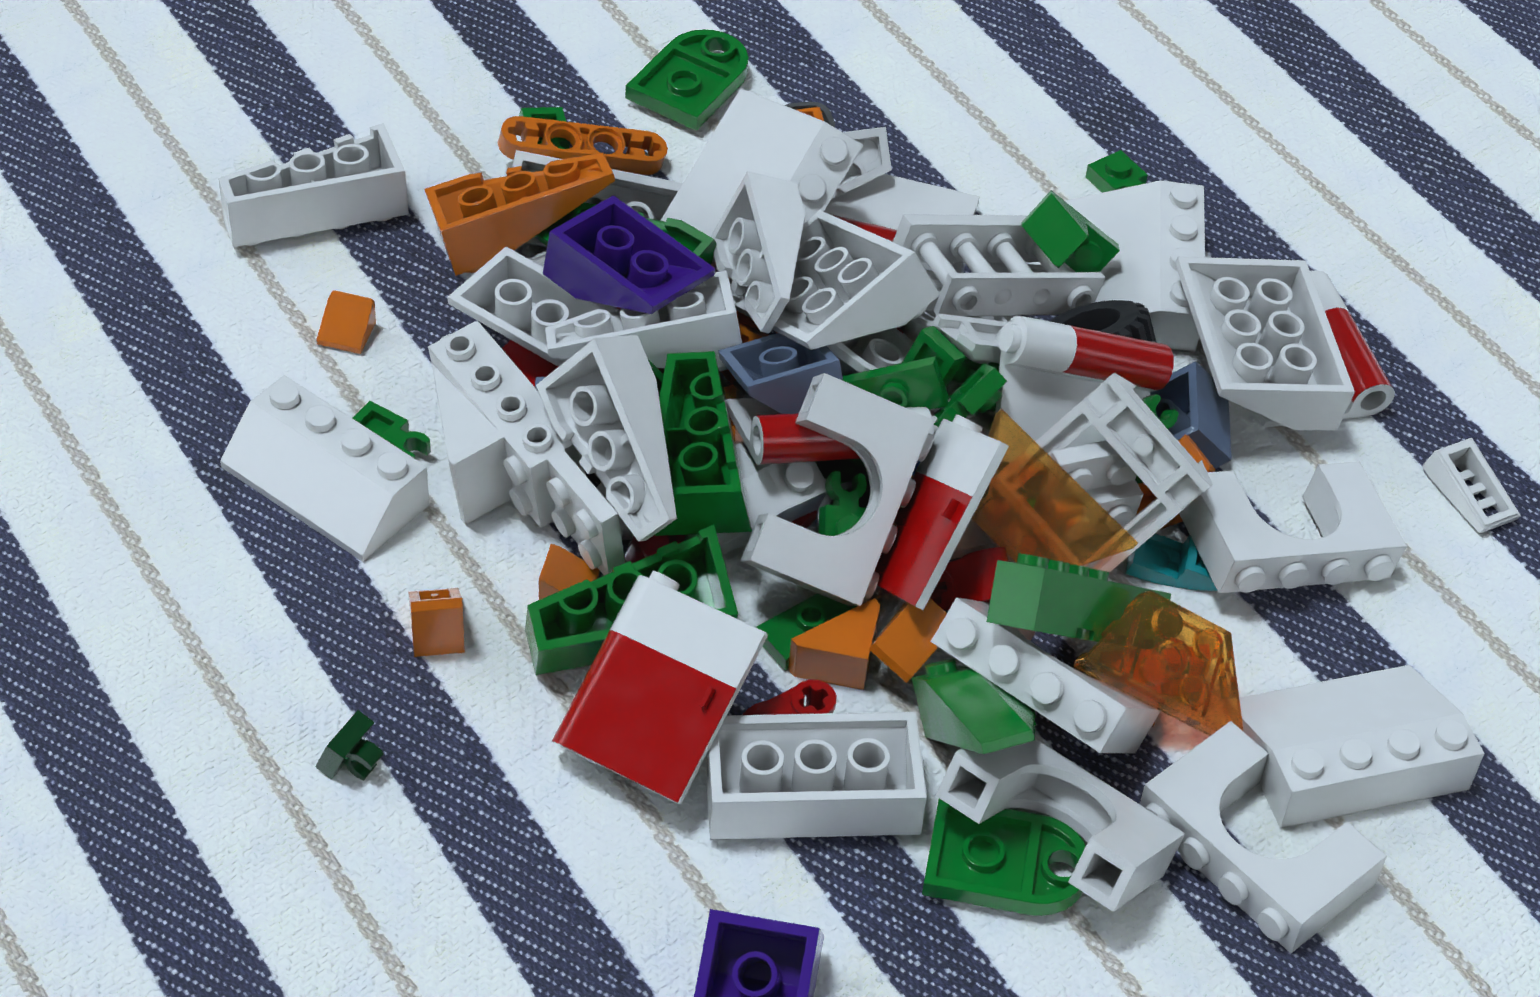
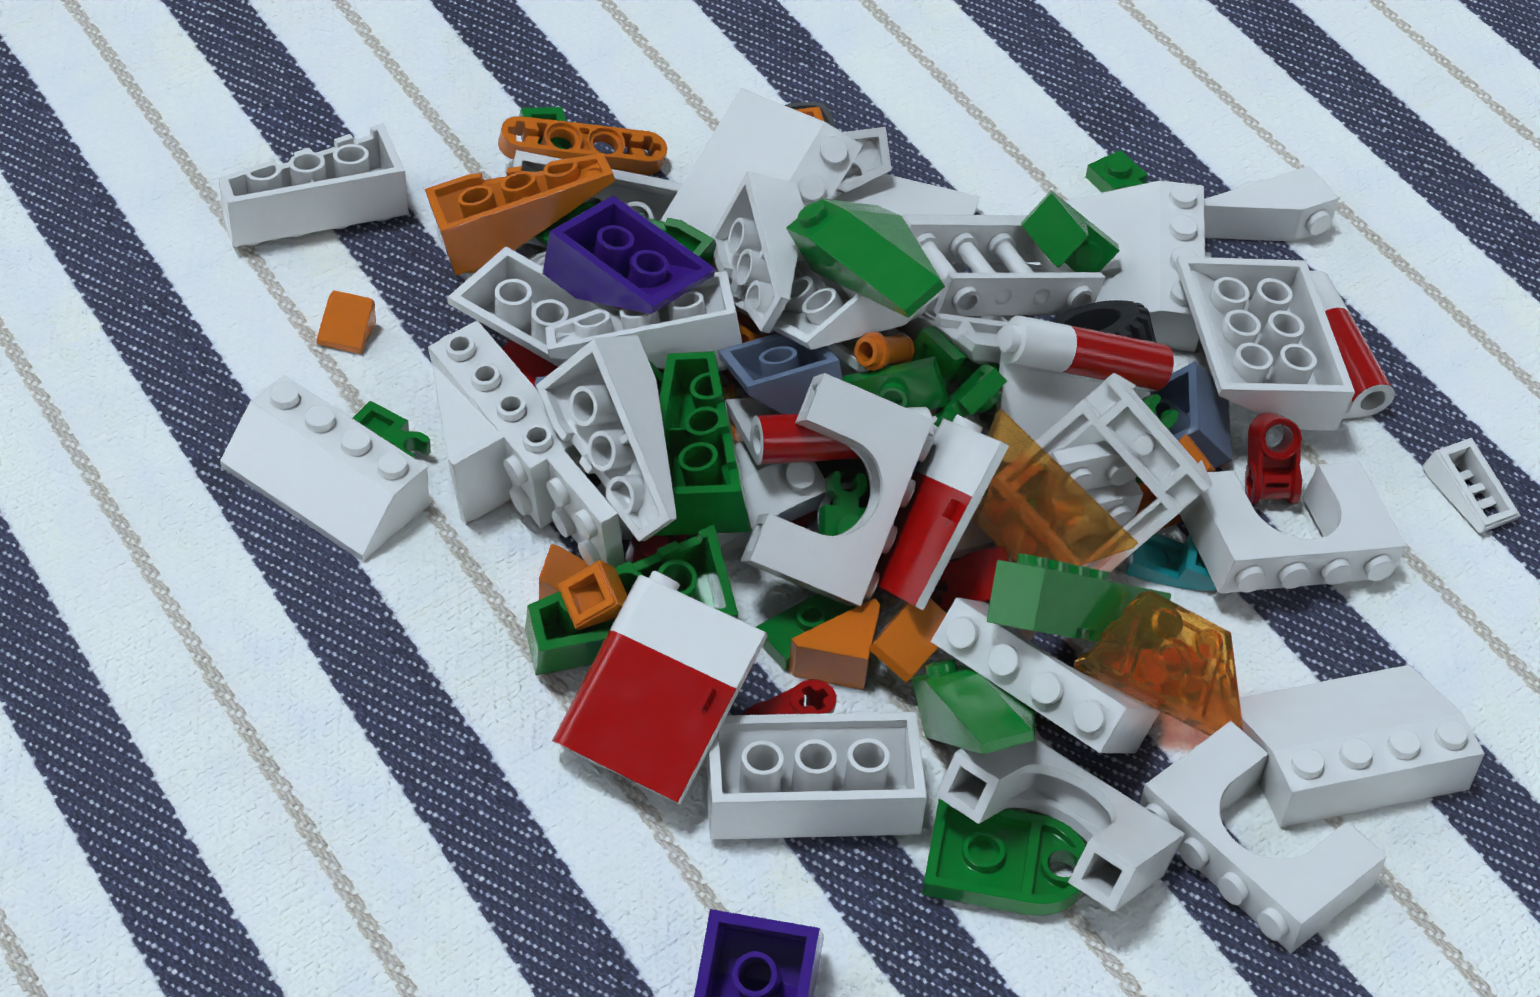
(351, 749): dark green tile -> none
(437, 622): orange slope -> none
(593, 595): none -> orange slope
(688, 79): green plate -> none
(866, 252): none -> green wedge
(876, 351): none -> orange pin
(1273, 209): none -> white slope
(1276, 469): none -> red piece

